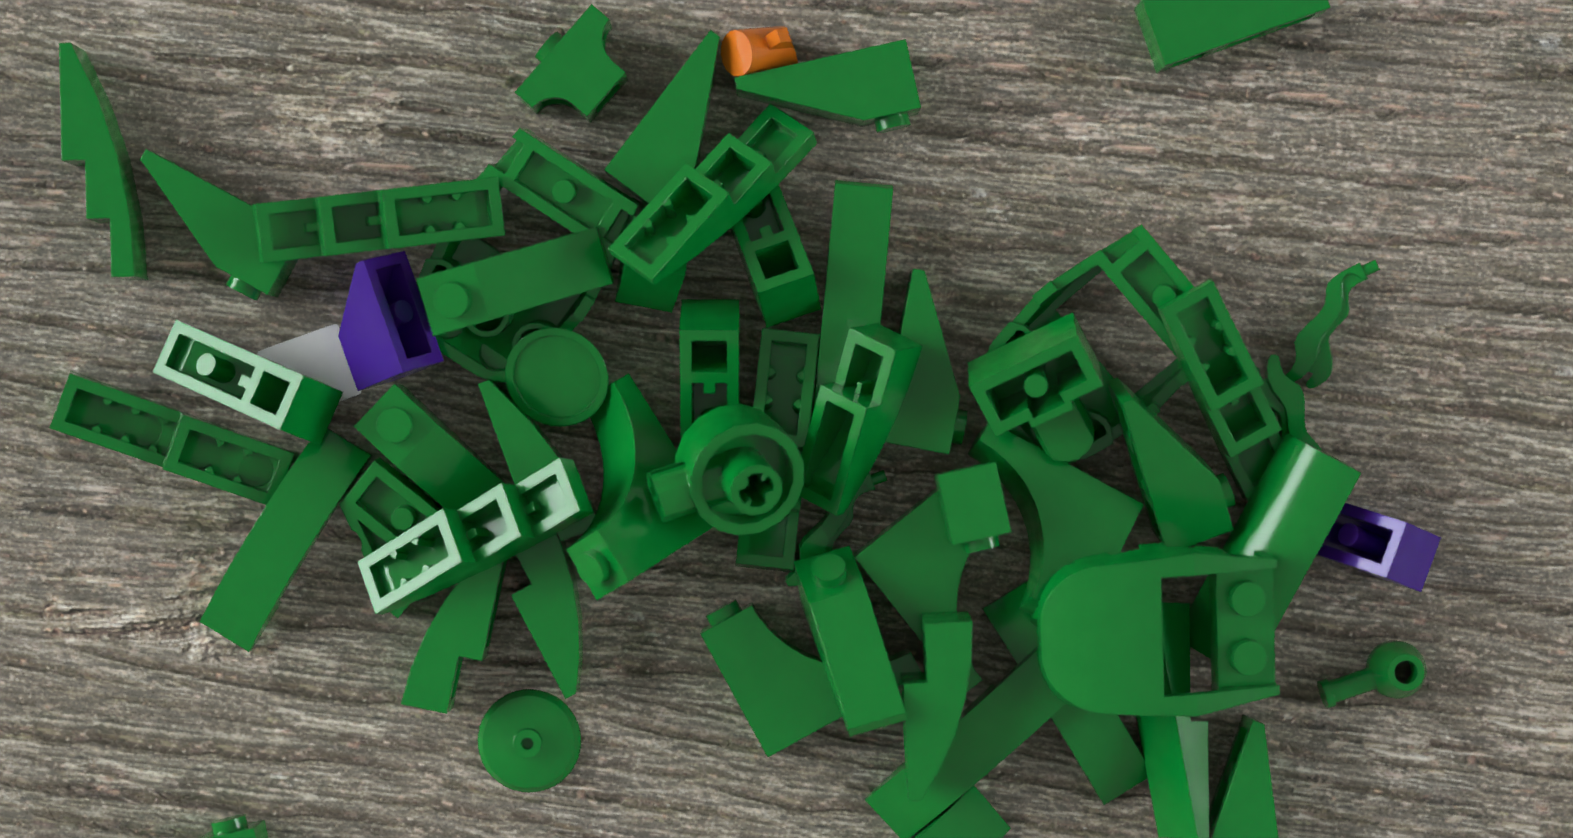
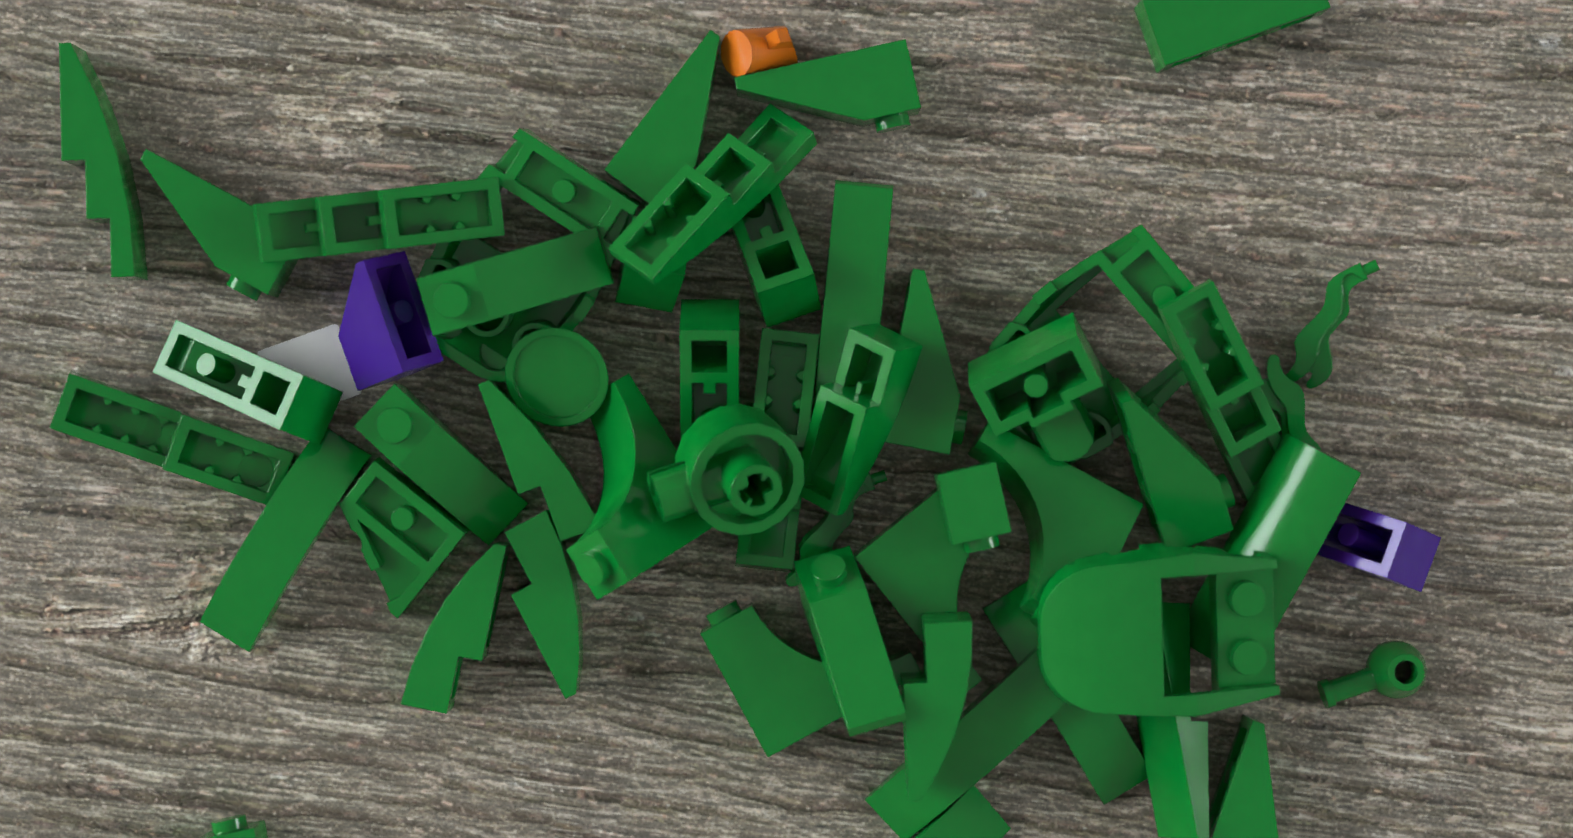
(475, 537): green slope -> none
(529, 740): green piece -> none
(575, 69): green brick -> none

